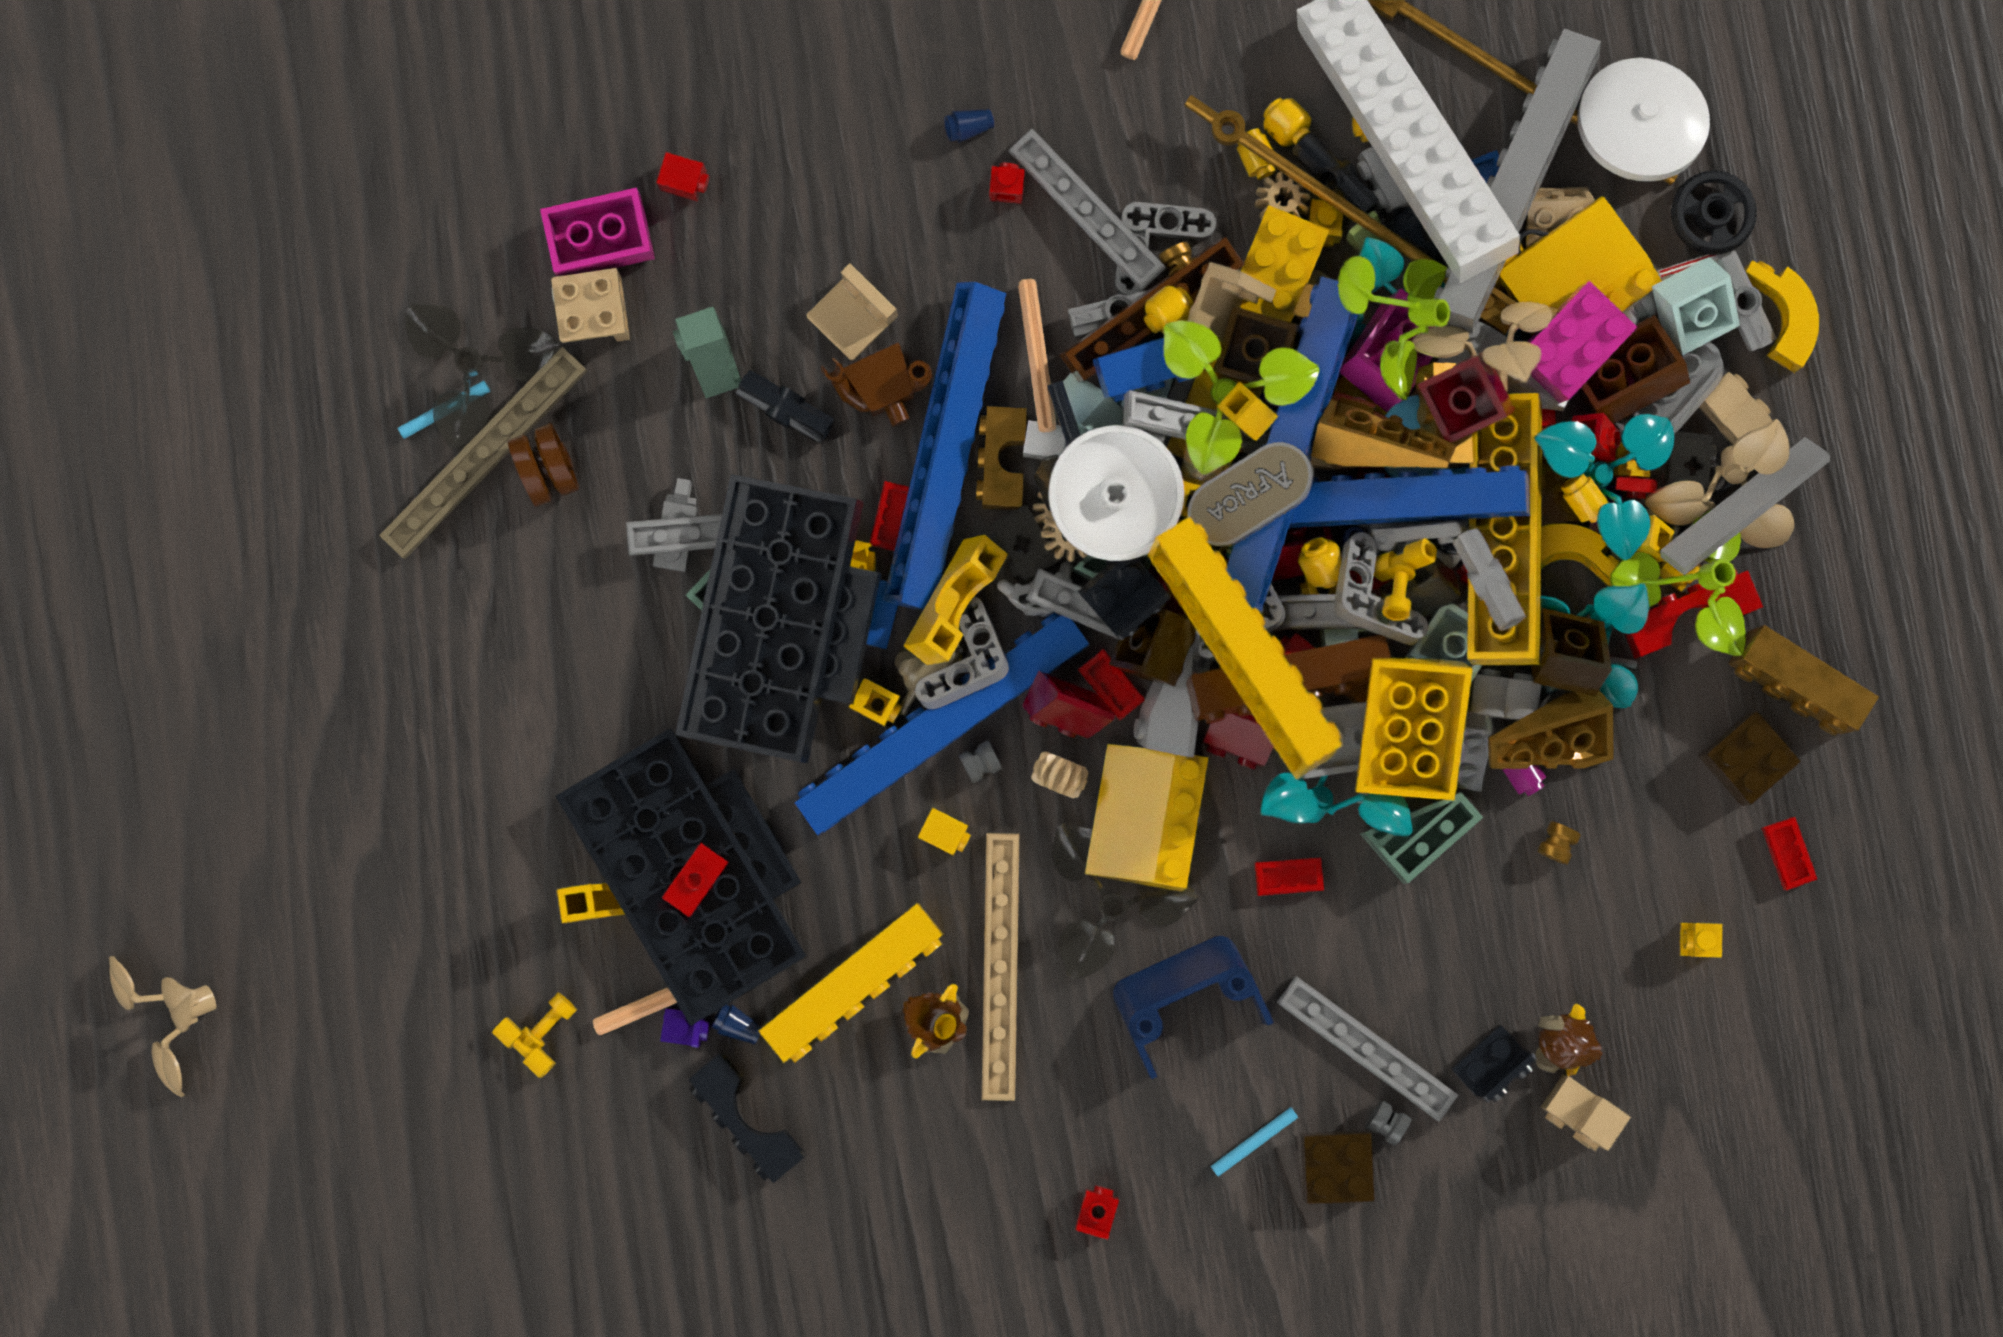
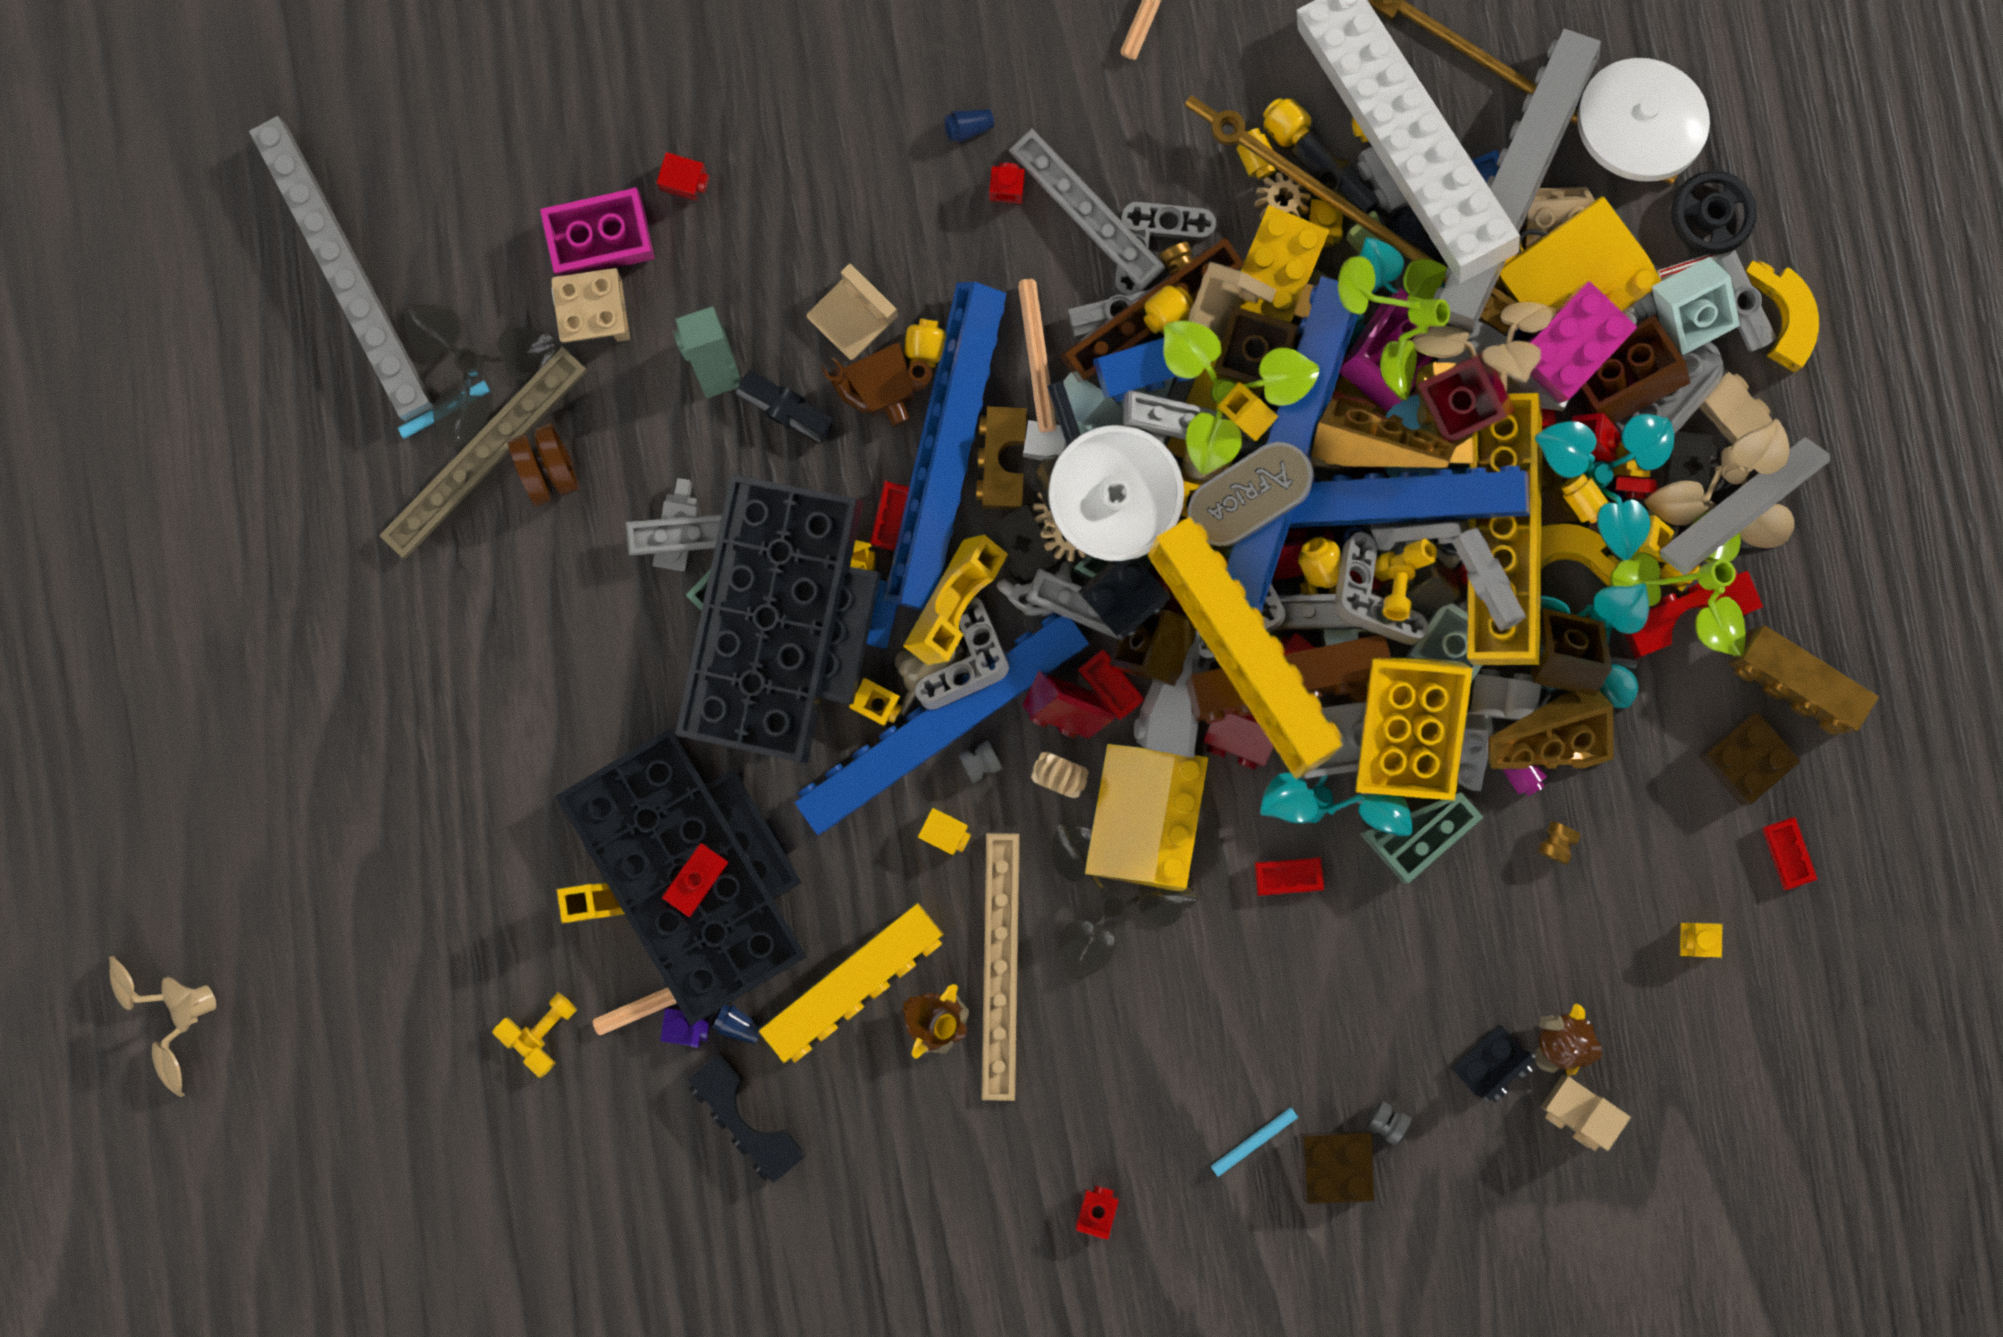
(342, 269): none -> light grey brick
(925, 342): none -> yellow head
(1177, 977): dark blue windscreen -> none
(1367, 1048): light grey tile -> none

